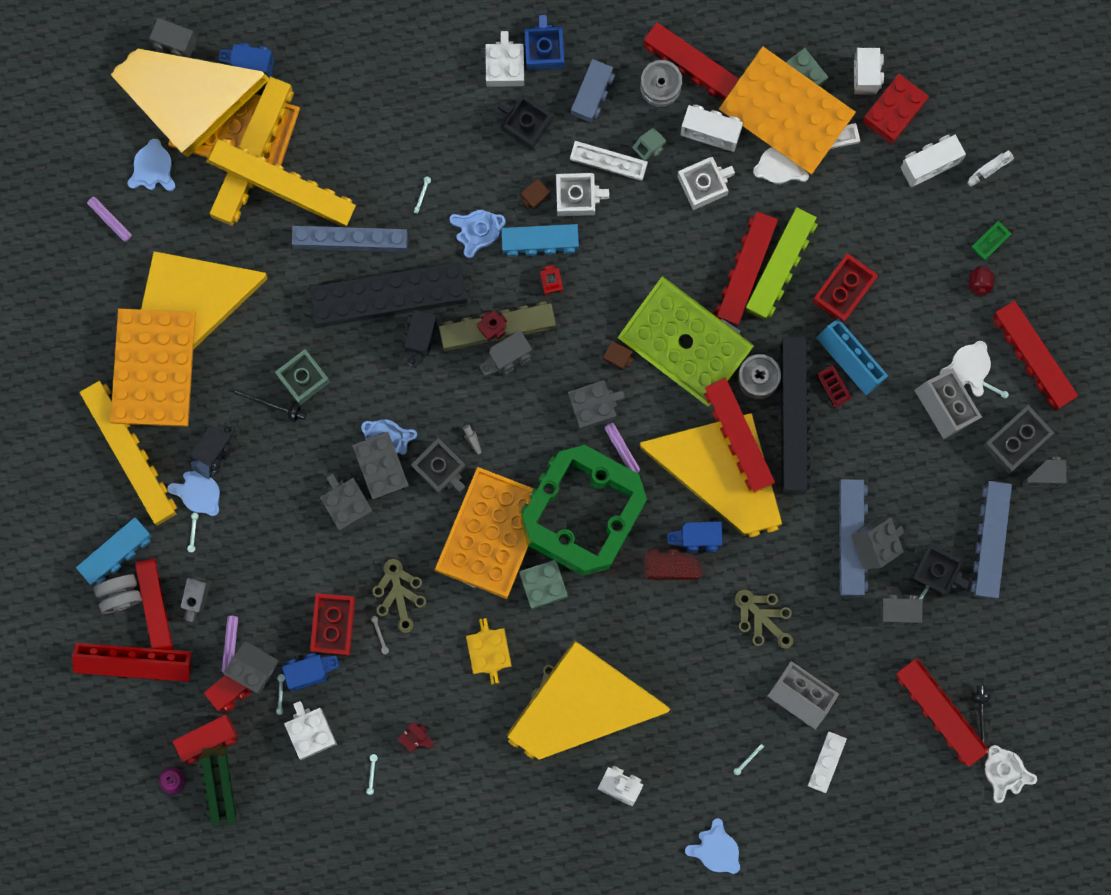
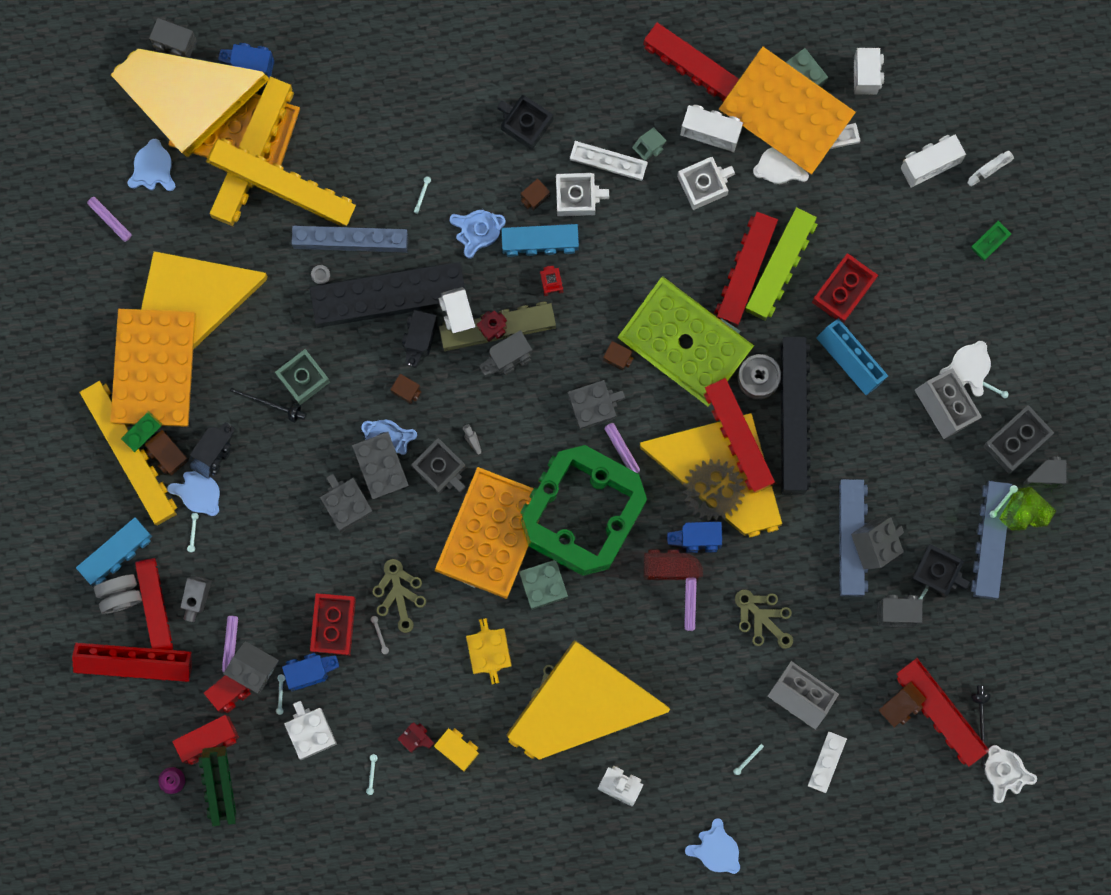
(141, 431): none -> green plate
(166, 452): none -> reddish brown brick
(320, 274): none -> light grey tile
(406, 389): none -> reddish brown brick
(457, 310): none -> white brick
(457, 749): none -> yellow brick
(504, 63): white hinge -> none
(544, 46): blue hinge -> none
(592, 91): sand blue brick -> none
(659, 72): light grey wheel -> none
(690, 603): none -> lavender axle
(703, 476): none -> clear smoke gear
(831, 369): dark red slope -> none
(895, 109): red brick -> none
(902, 705): none -> reddish brown brick
(981, 281): dark red head -> none
(1013, 489): none -> light aqua hinge
(1027, 508): none -> clear neon green brick
(1035, 356): red brick -> none

